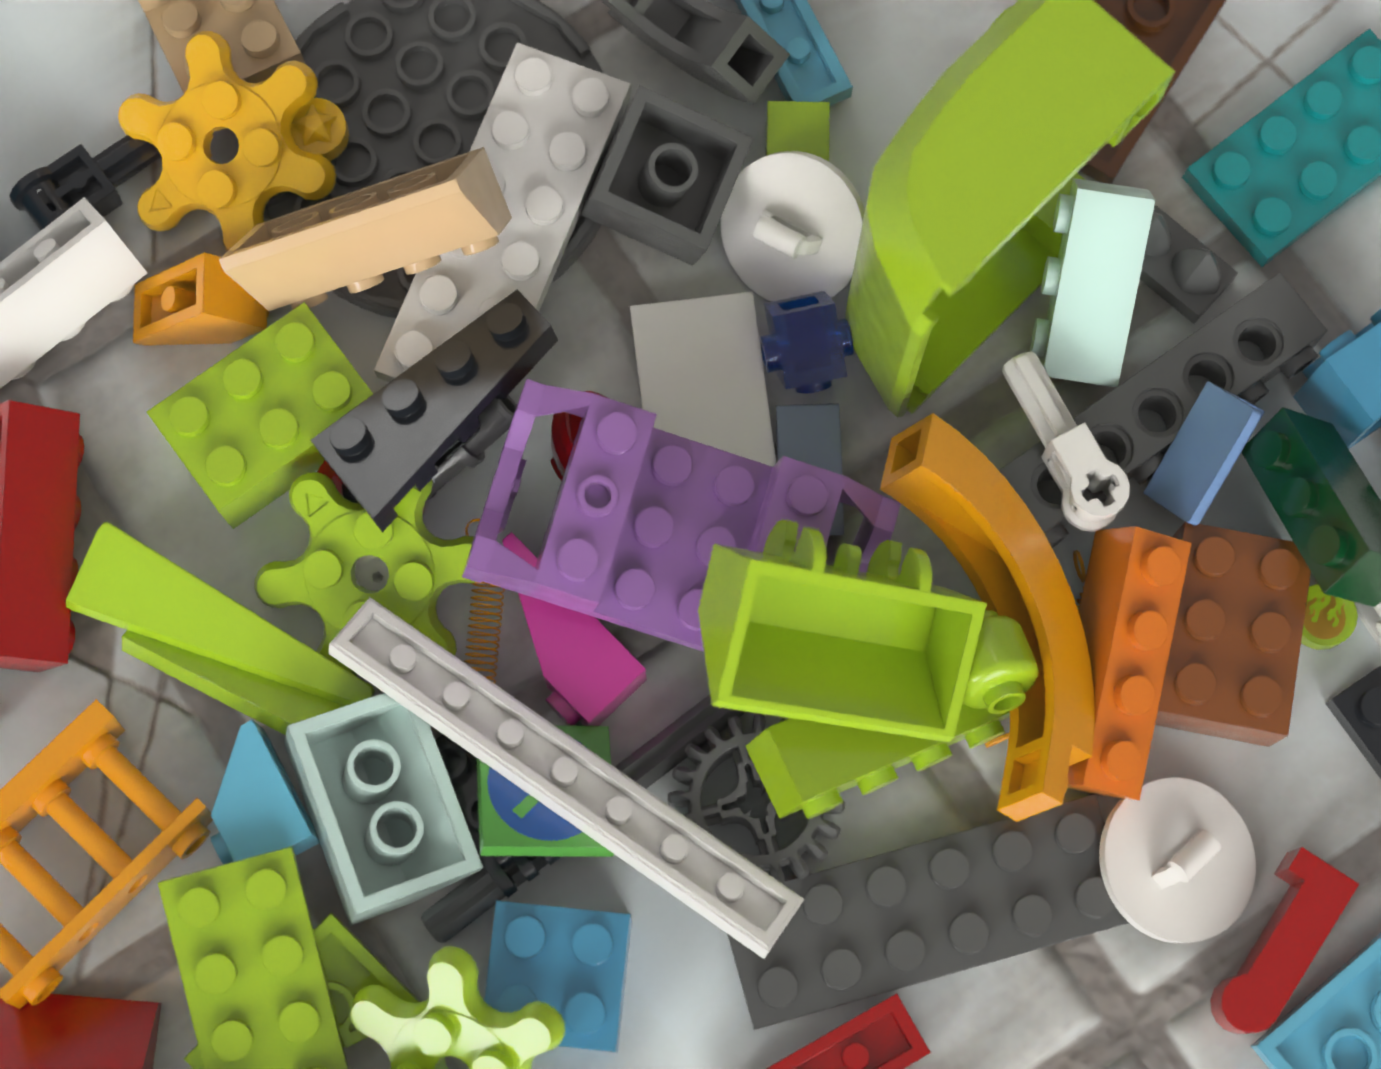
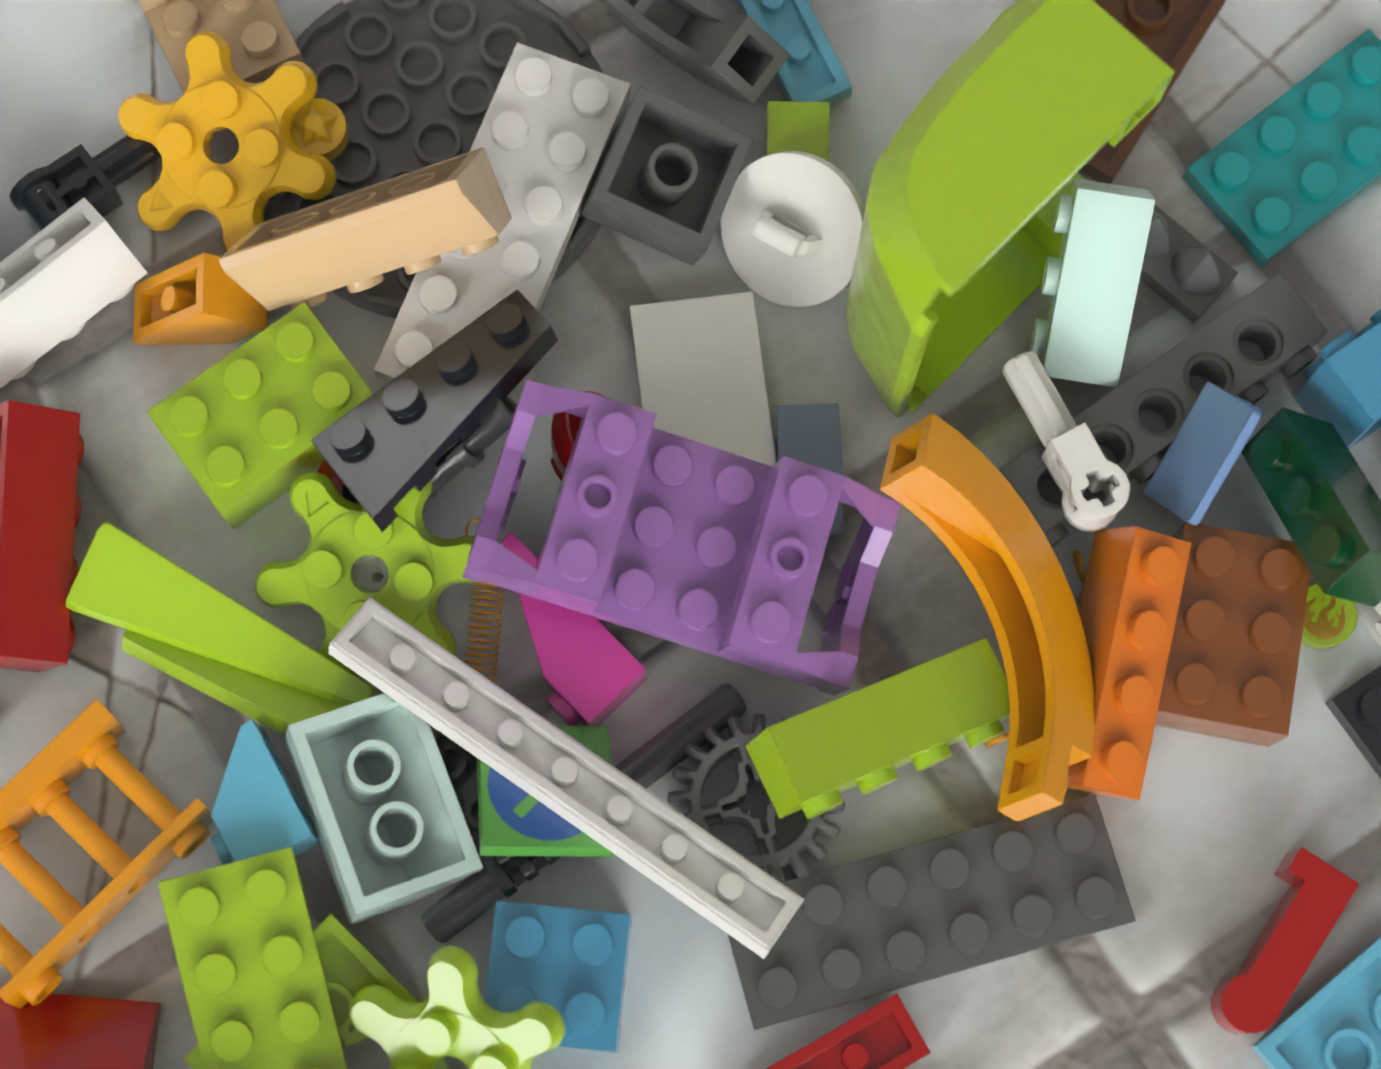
(806, 342): clear blue brick -> none
(837, 640): lime piece -> none
(1001, 666): lime head -> none
(1177, 861): white shield -> none

